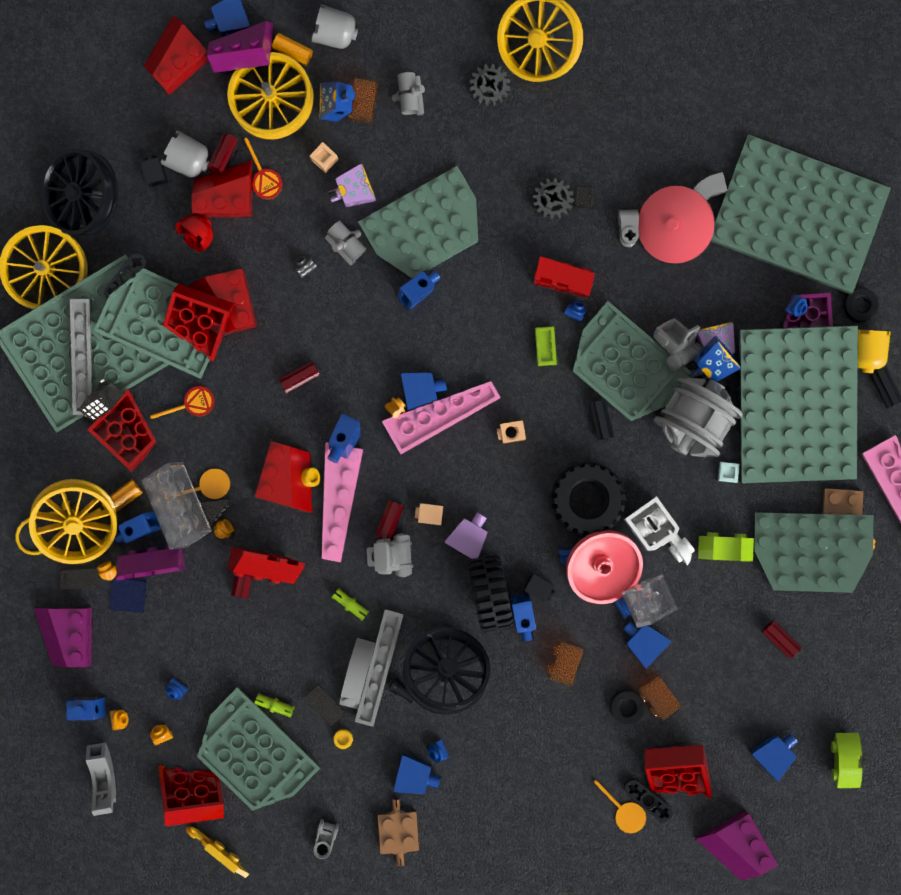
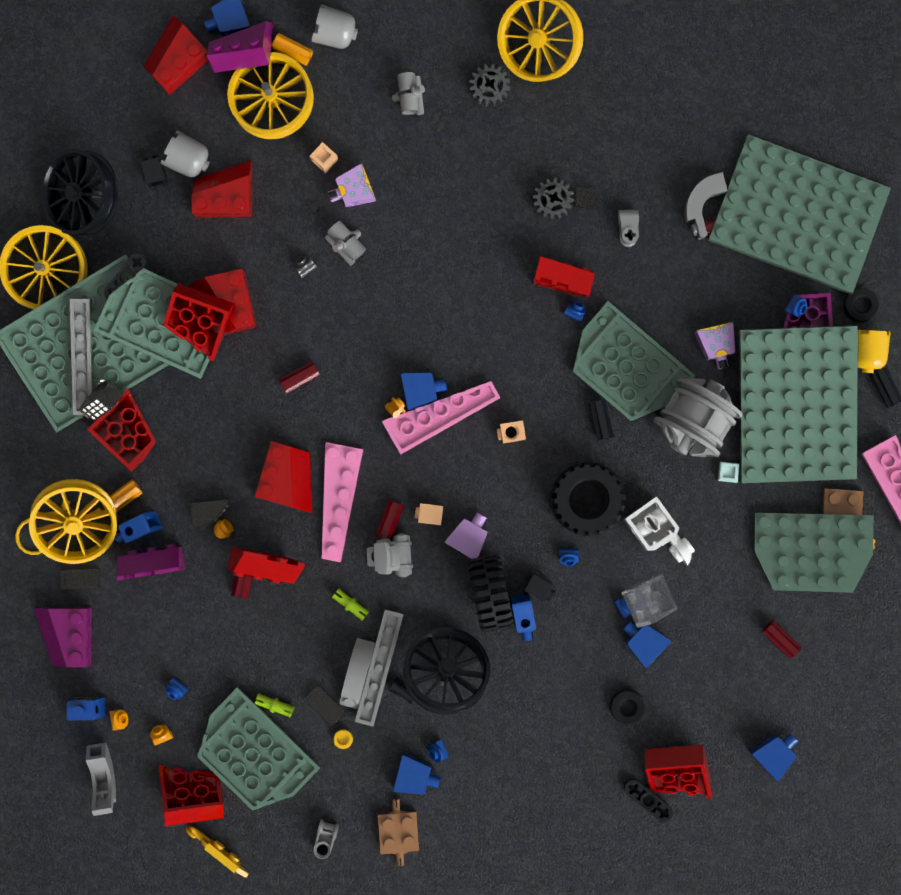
(107, 570): light orange plate -> none
(128, 595): clear blue piece -> none
(176, 505): clear brick -> none
(196, 231): red cylinder -> none
(197, 401): piece -> none
(214, 484): light orange piece -> none
(222, 153): dark red axle -> none
(266, 182): piece -> none
(310, 477): yellow tile -> none
(335, 100): blue torso -> none
(343, 438): blue torso -> none
(364, 100): clear orange piece -> none
(412, 293): blue torso -> none
(425, 224): sand green plate -> none
(545, 346): lime plate -> none
(565, 663): clear orange piece -> none
(603, 566): coral dish -> none
(629, 816): light orange piece -> none
(659, 697): clear orange piece -> none
(676, 224): coral dish -> none
(678, 342): light grey piece -> none
(715, 361): blue torso -> none
(725, 548): lime brick -> none
(739, 846): magenta wedge -> none
(847, 767): lime brick -> none

